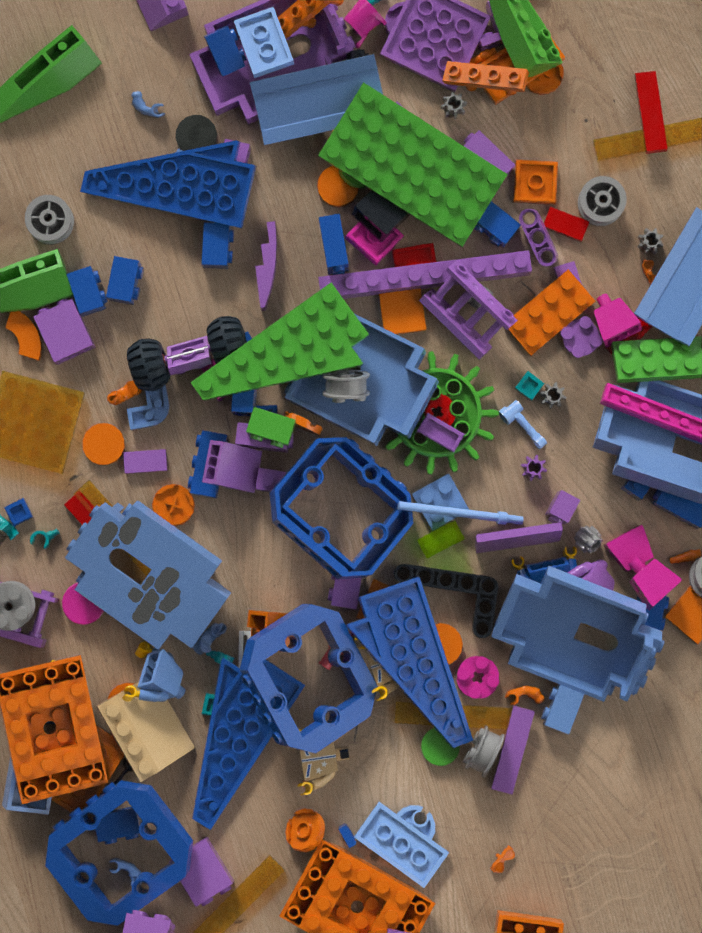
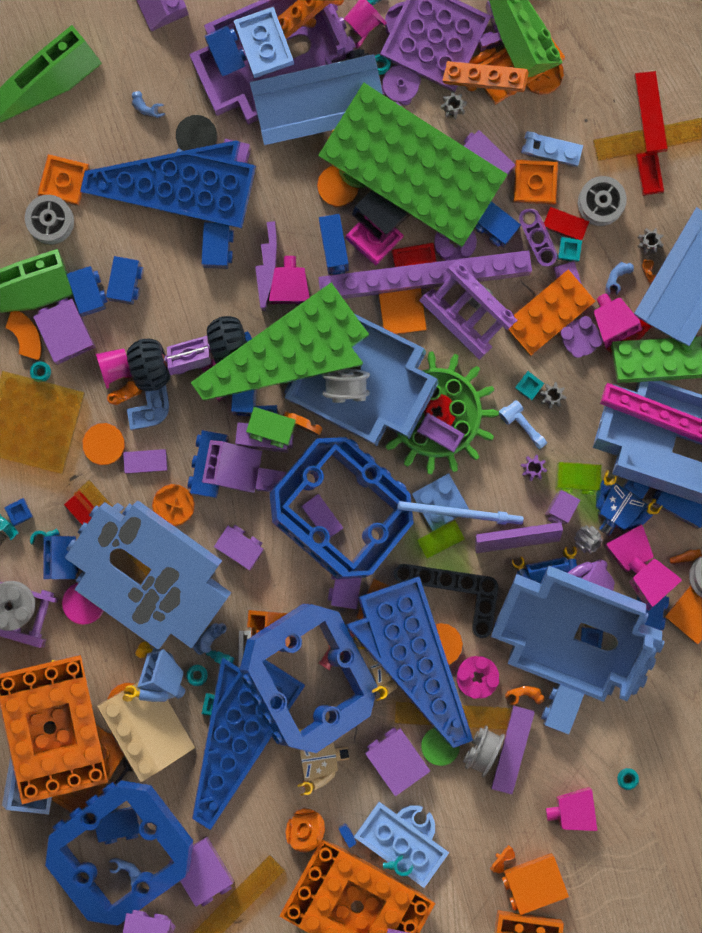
(40, 365): none -> teal plate
(54, 561): none -> blue brick
(63, 179): none -> orange tile
(113, 366): none -> dark pink hat
(190, 675): none -> teal plate
(239, 547): none -> medium lavender brick
(289, 283): none -> dark pink torso
(322, 515): none -> medium lavender tile
(385, 61): none -> teal plate
(392, 865): none -> teal piece
(397, 760): none -> medium lavender brick
(400, 84): none -> medium lavender piece
(449, 252): none -> medium lavender plate
(535, 884): none -> orange brick
(552, 149): none -> light blue plate
(570, 249): none -> teal plate
(574, 811): none -> dark pink torso
(578, 477): none -> clear neon green brick
(592, 636): none -> blue tile
(619, 270): none -> medium blue piece
(621, 507): none -> blue torso
(634, 779): none -> teal plate
(649, 173): none -> red tile

